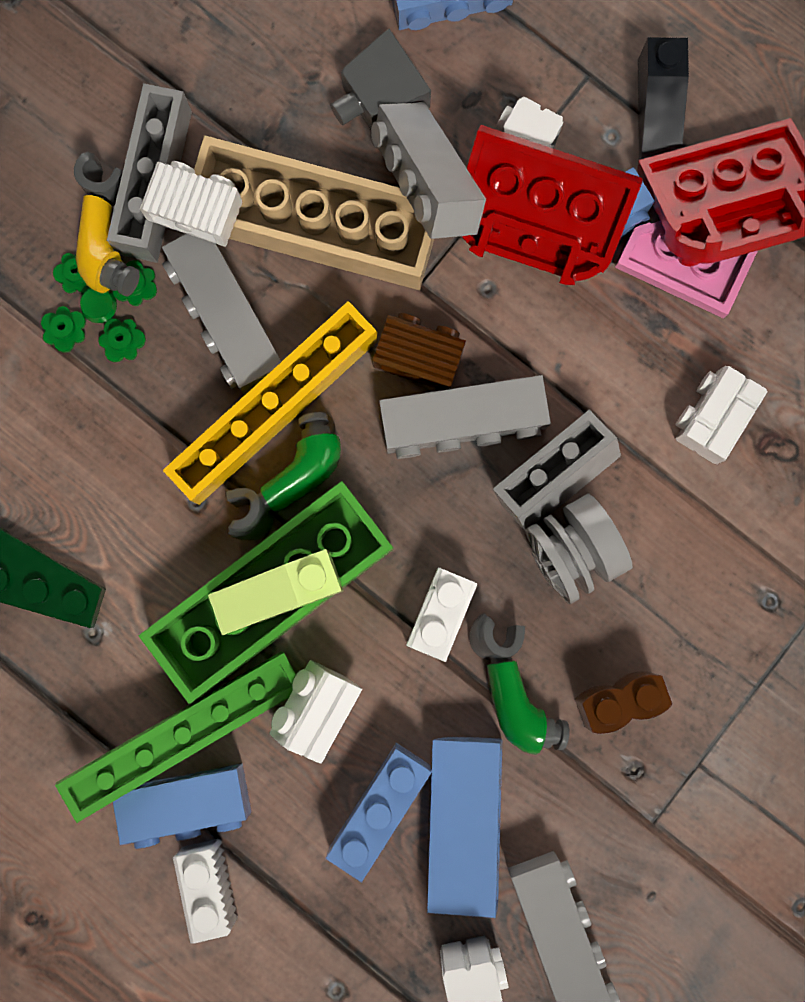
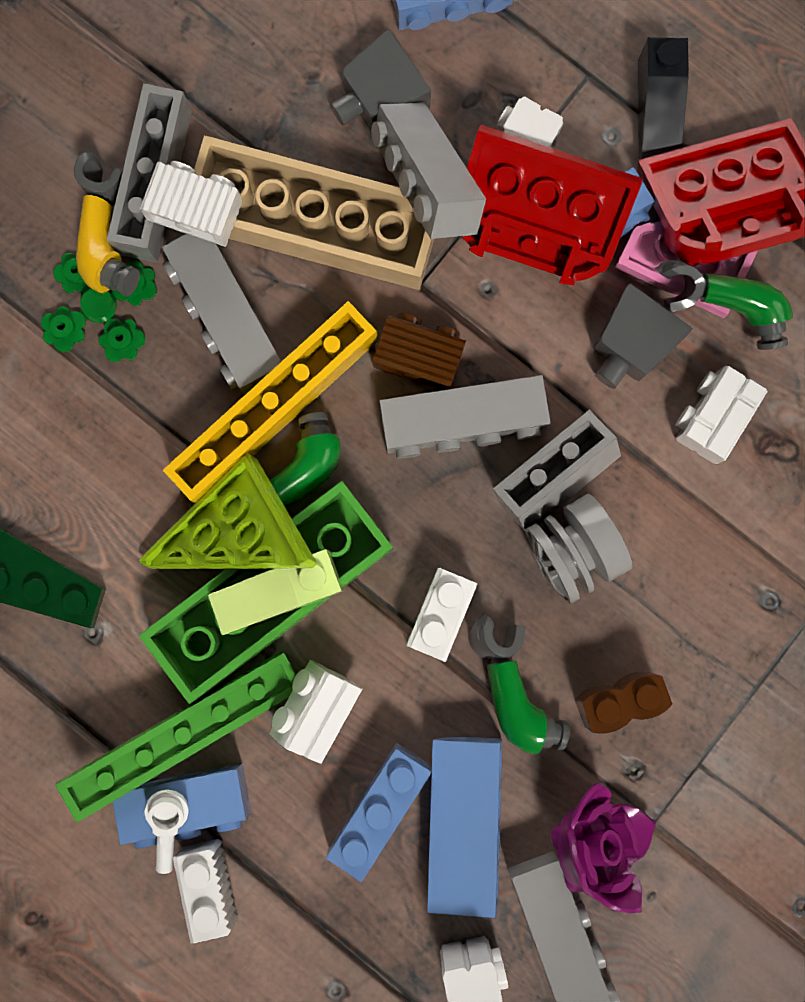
(165, 814): none -> white plate
(233, 527): none -> lime tile
(599, 847): none -> magenta brick
(637, 337): none -> dark grey torso
(756, 301): none -> piece

